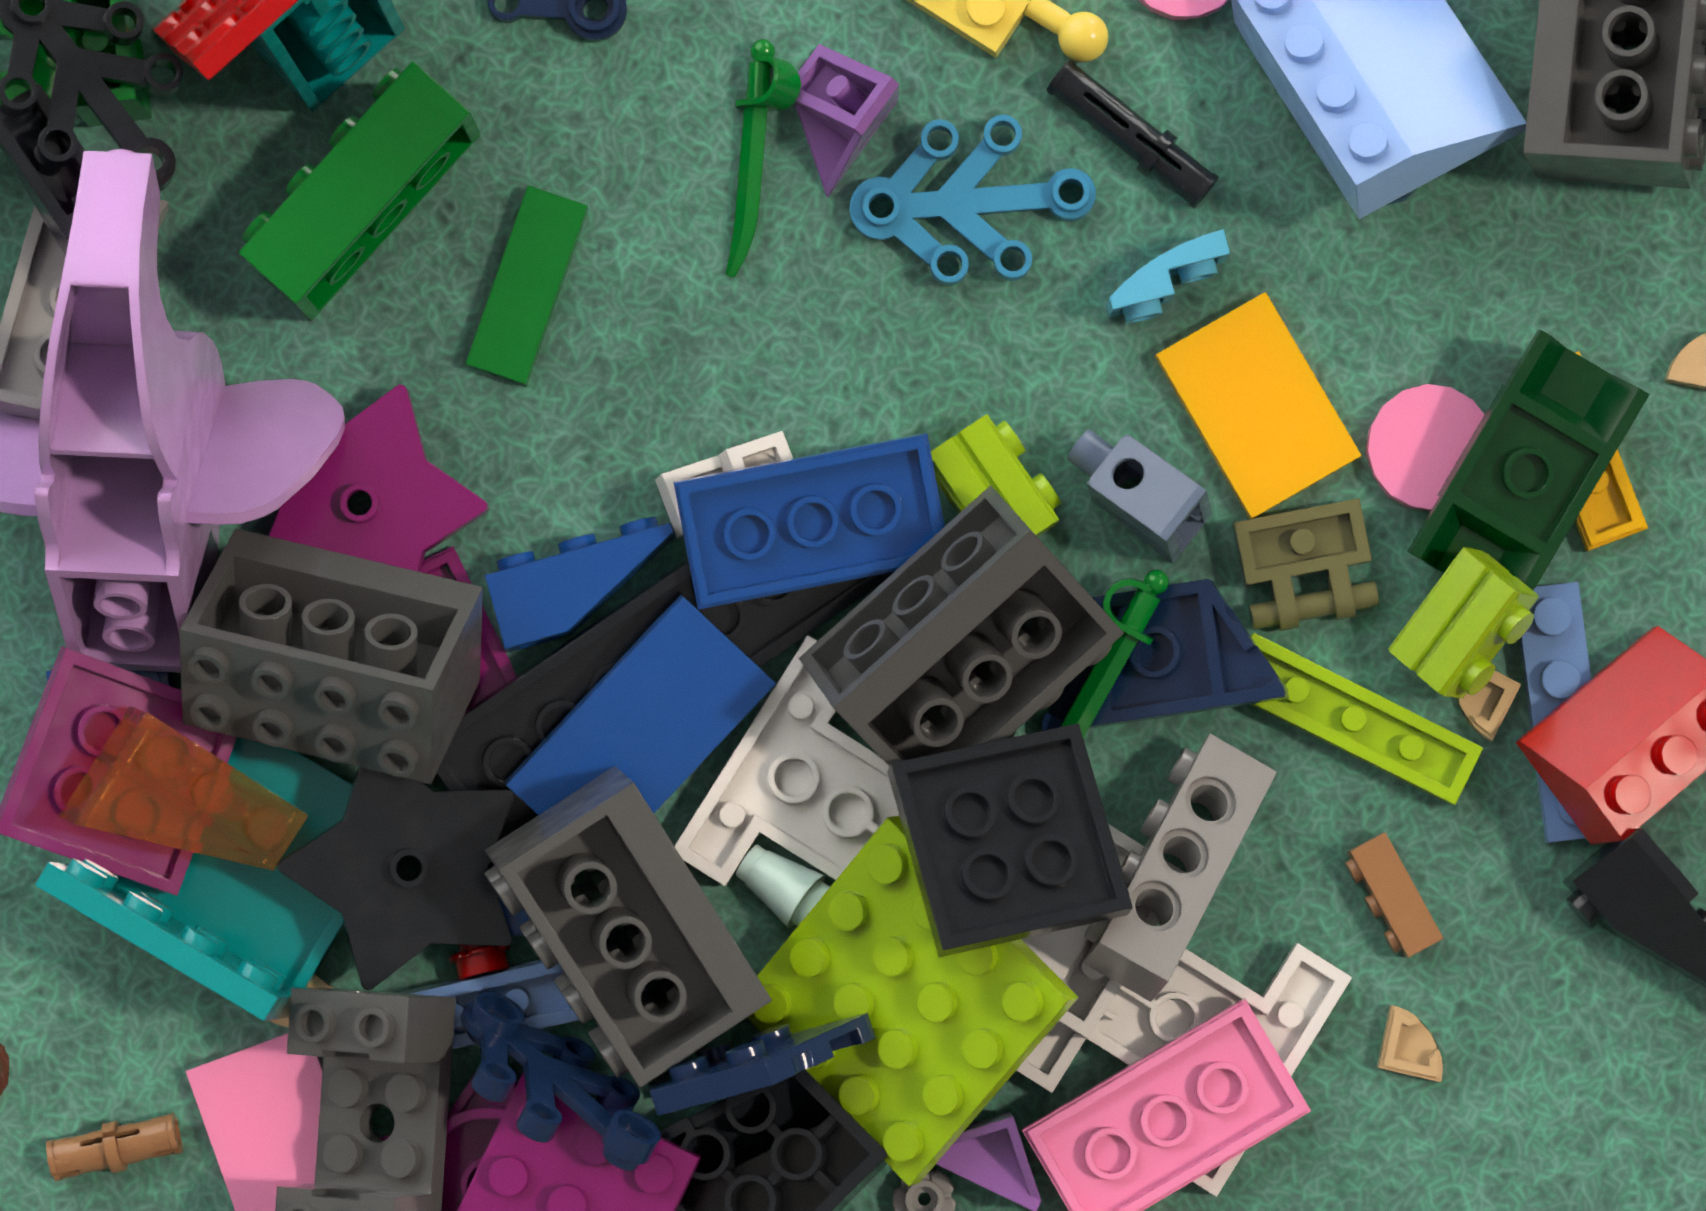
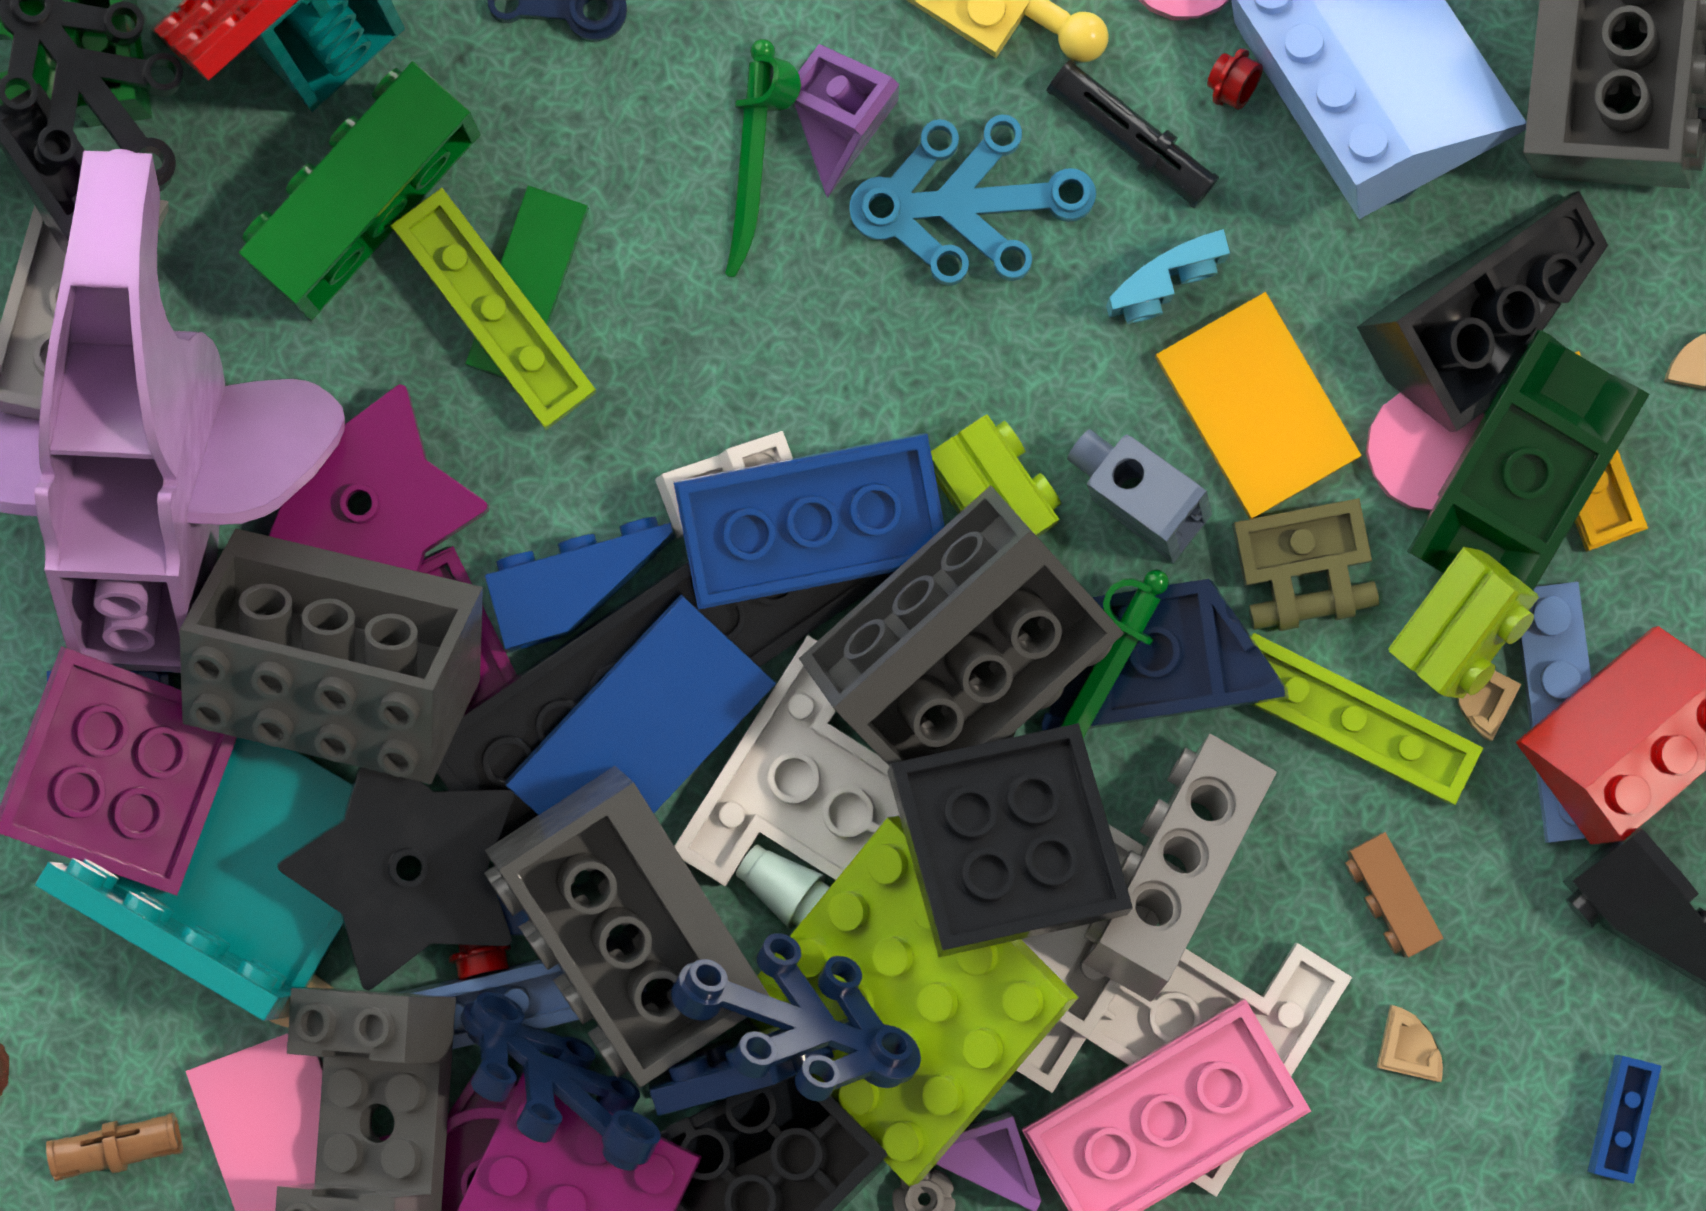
(180, 796): clear orange wedge -> none
(493, 309): none -> lime plate
(875, 1050): none -> dark blue plant
(1234, 79): none -> red plate
(1470, 324): none -> black wedge
(1624, 1118): none -> blue piece

